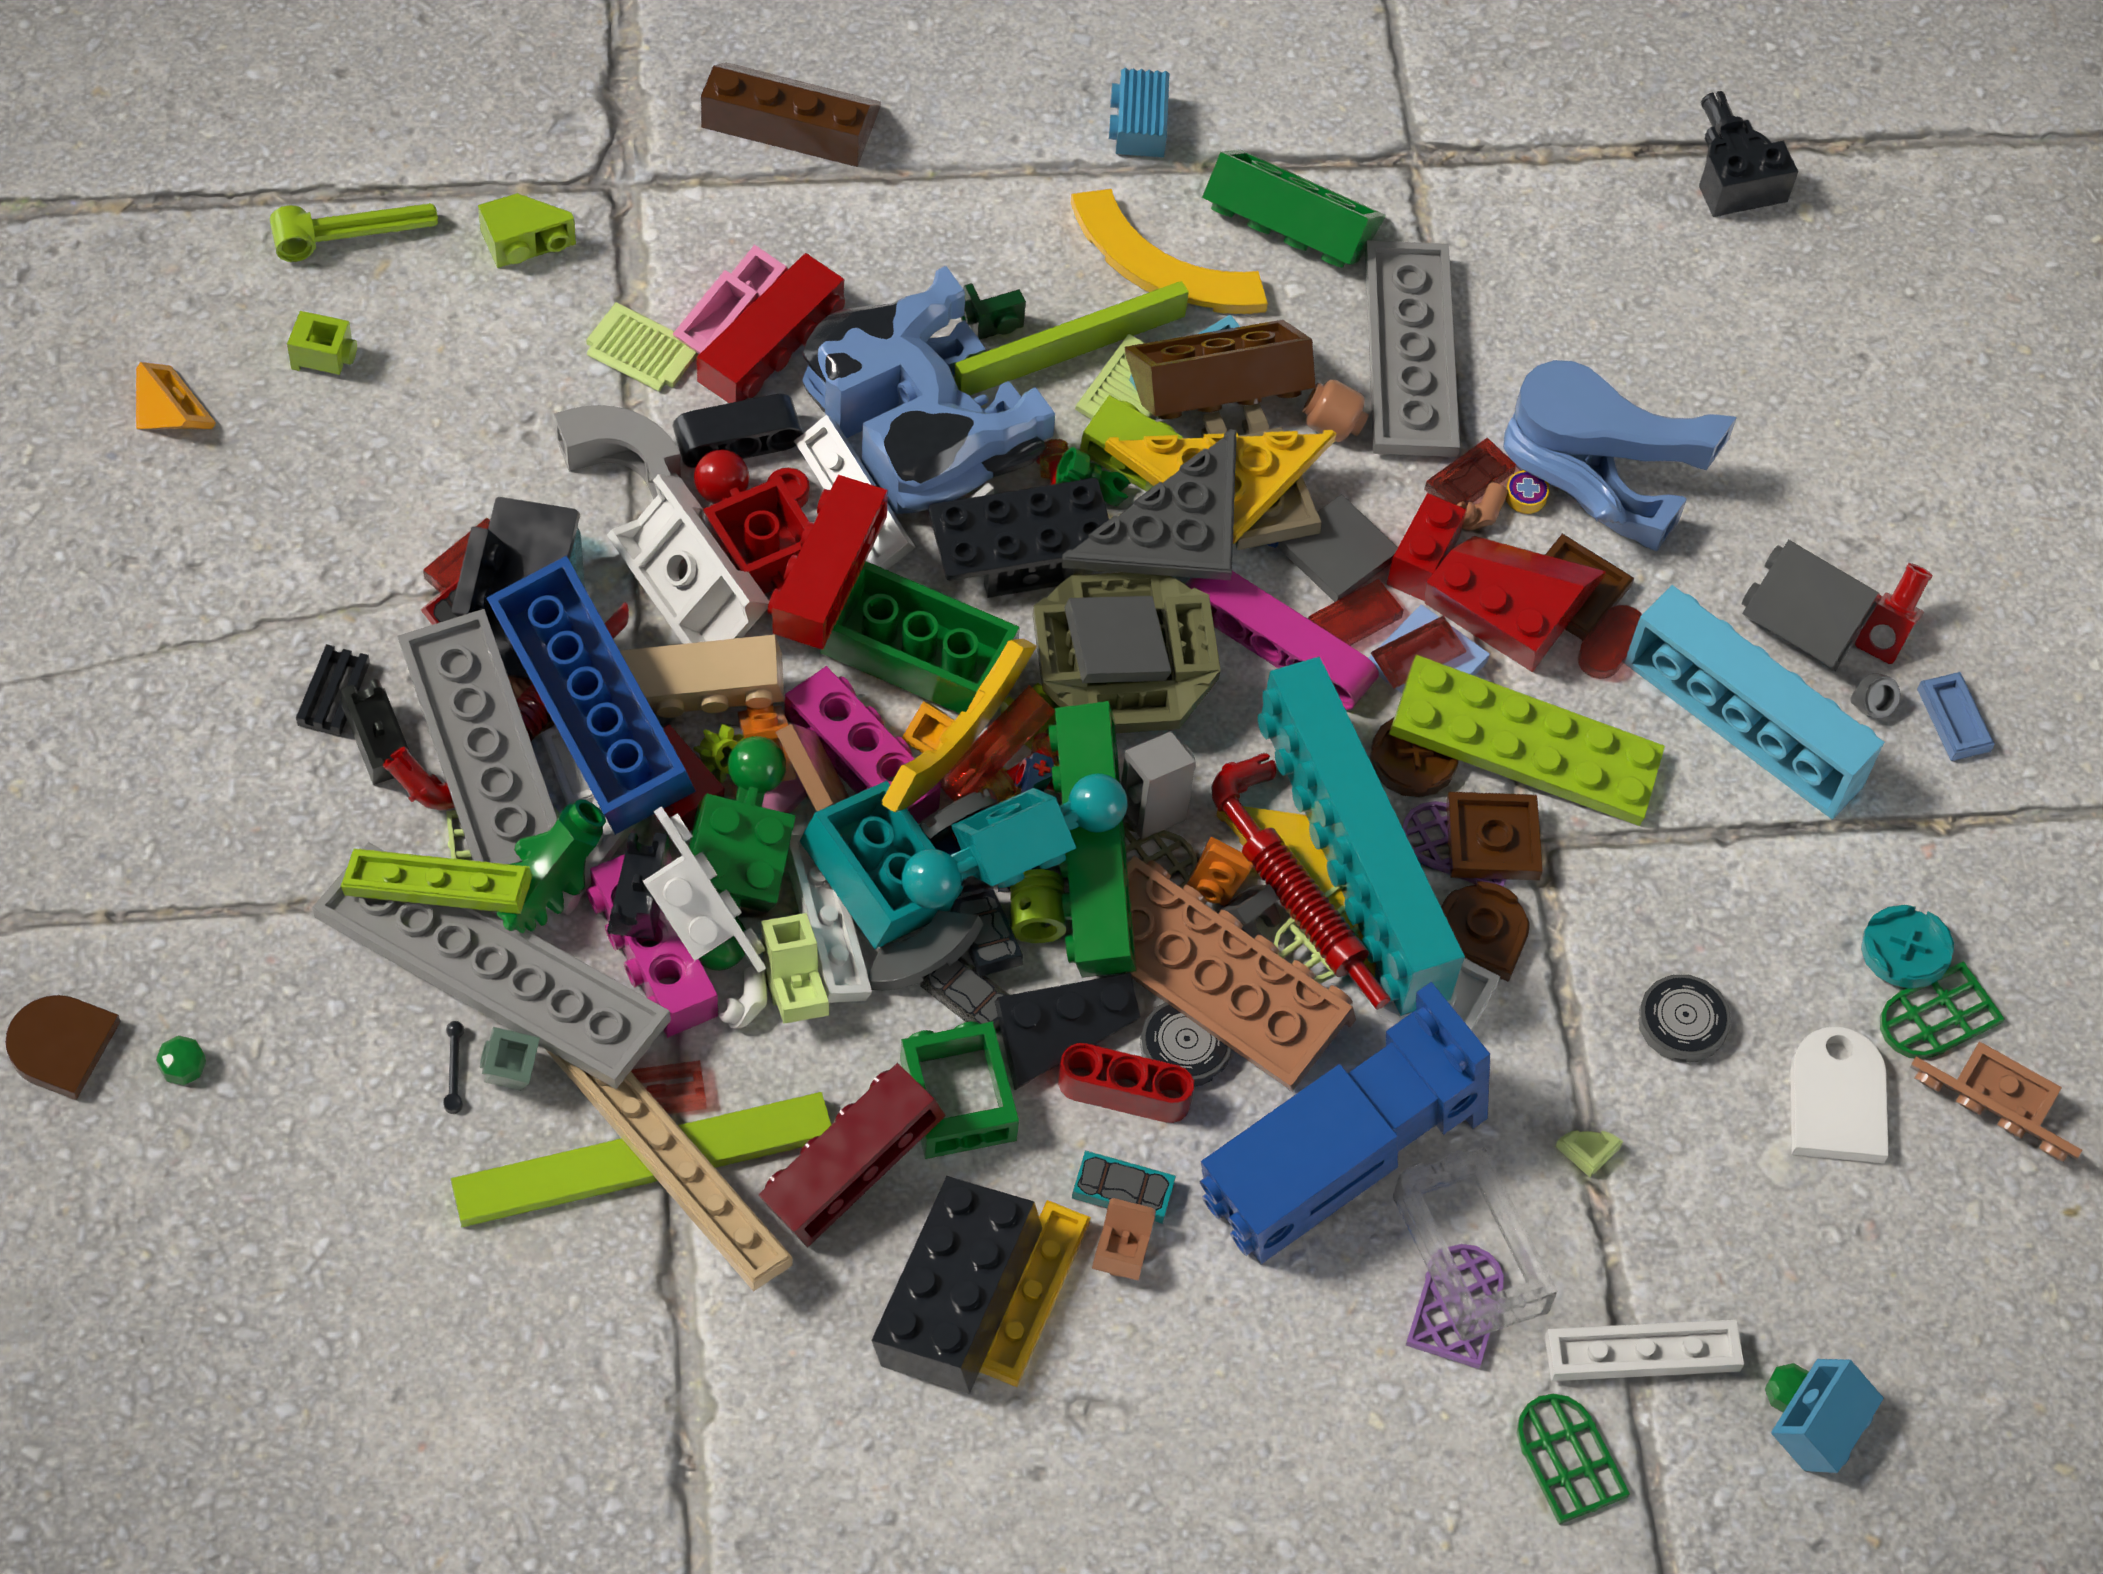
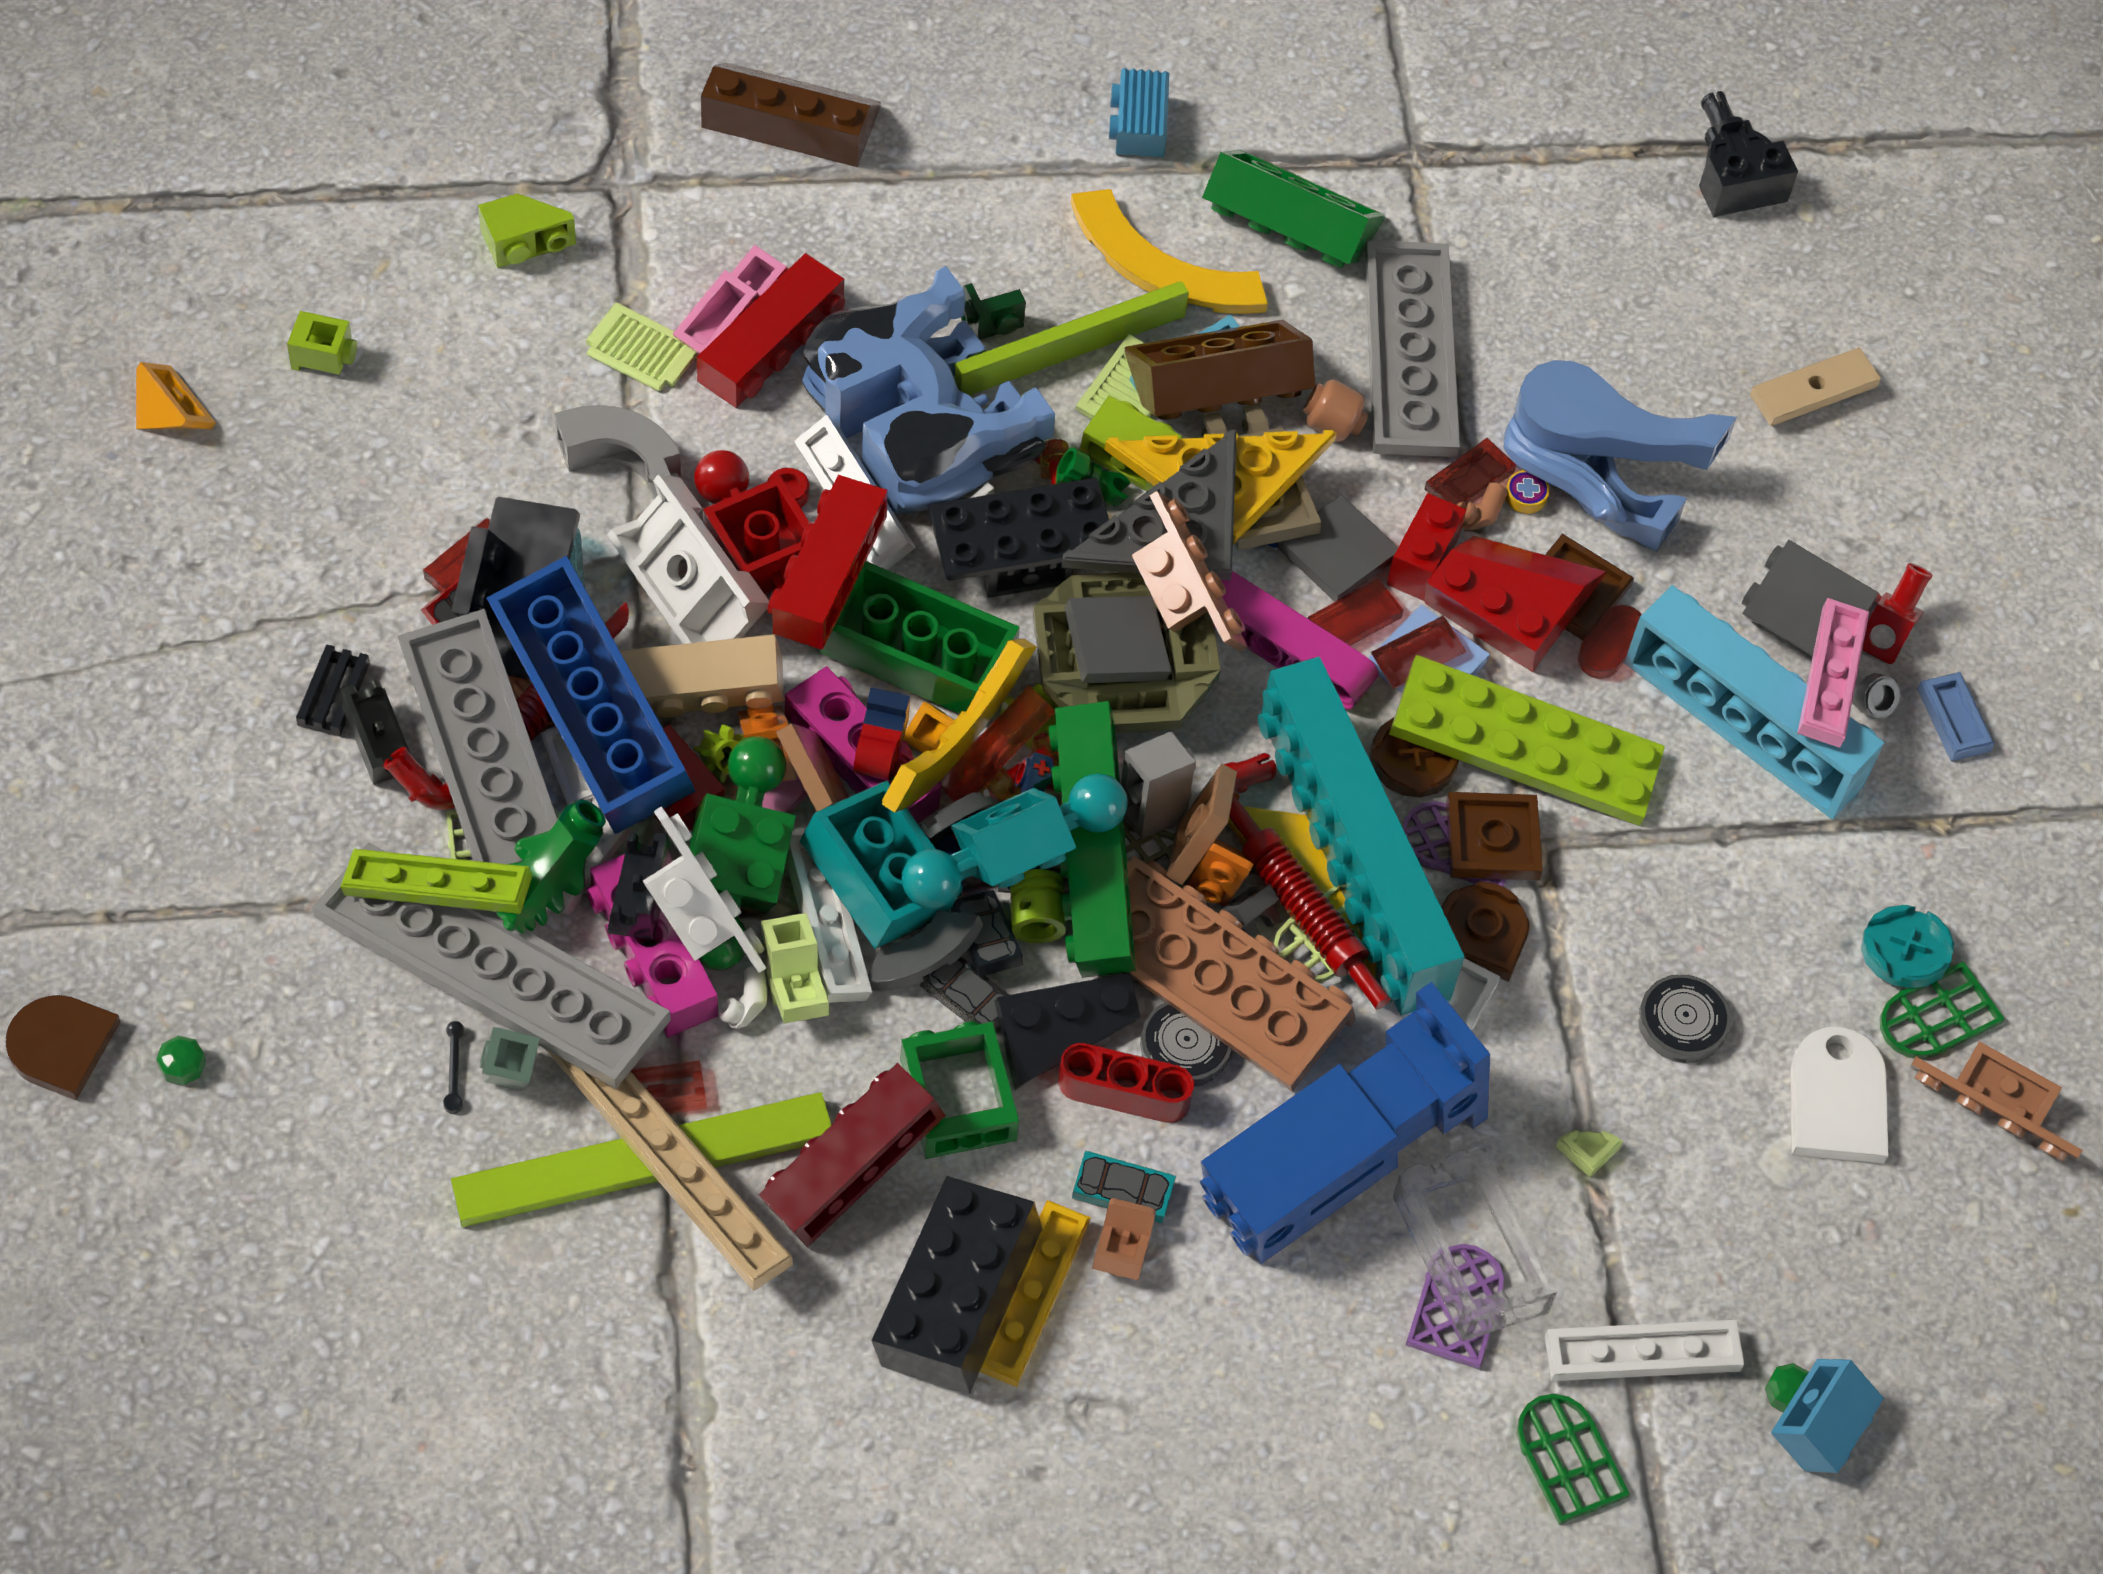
(297, 232): lime axle -> none
(742, 427): black beam -> none
(882, 733): none -> leg
(1180, 579): none -> bracket
(1202, 824): none -> medium nougat tile
(1815, 386): none -> tan tile
(1833, 673): none -> bright pink tile

